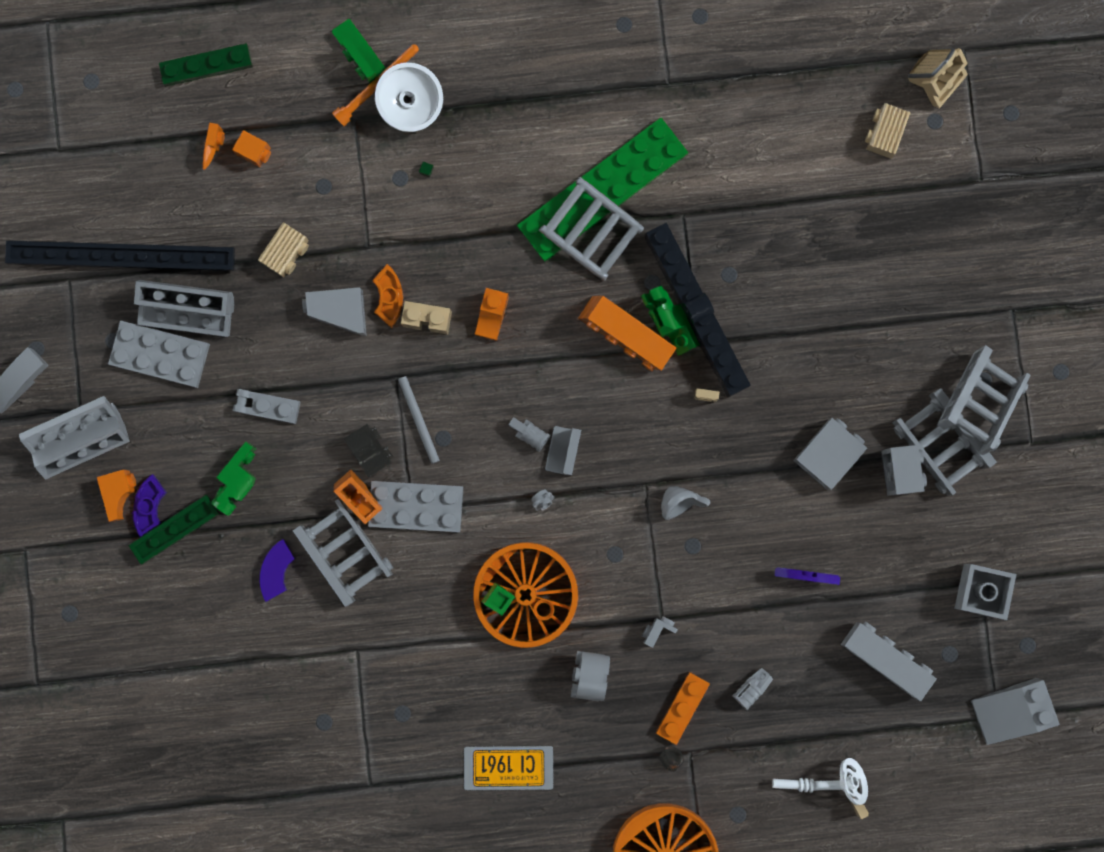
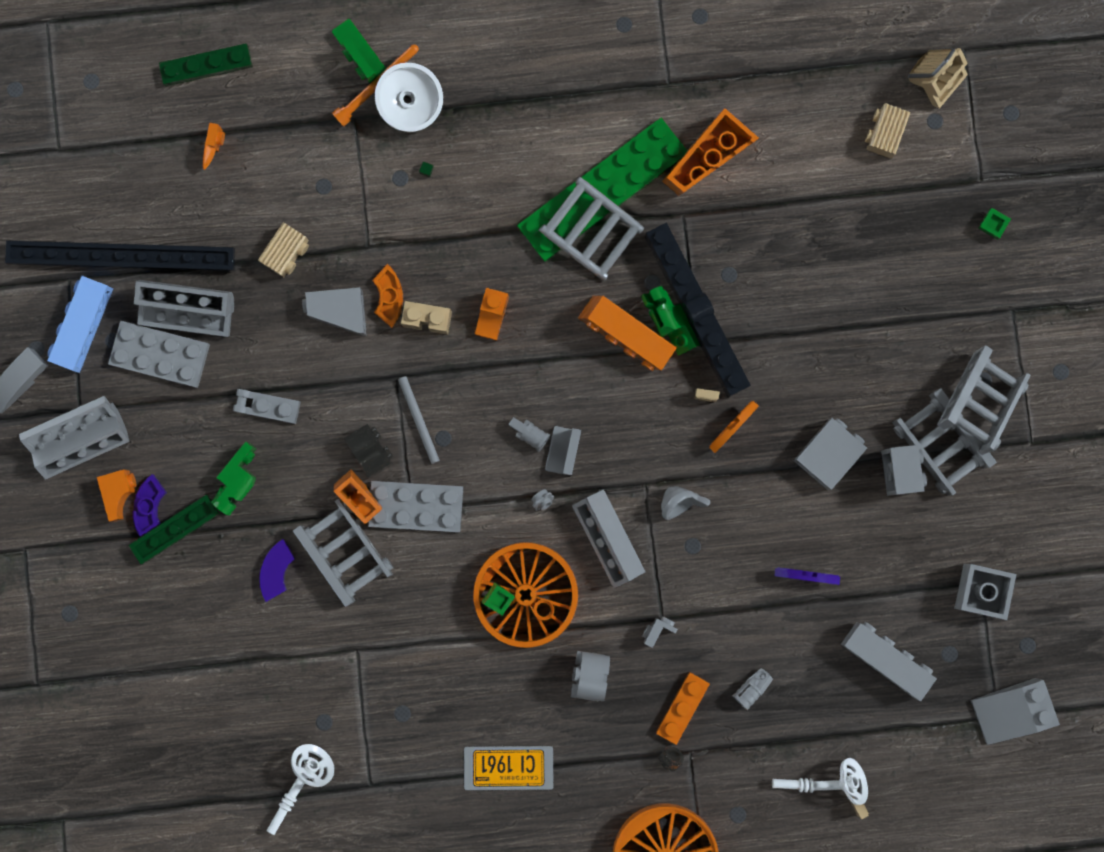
(79, 324): none -> light blue brick
(252, 149): orange brick -> none
(303, 773): none -> white dish
(608, 538): none -> light grey brick
(713, 148): none -> orange wedge
(733, 426): none -> orange tile
(994, 223): none -> green plate

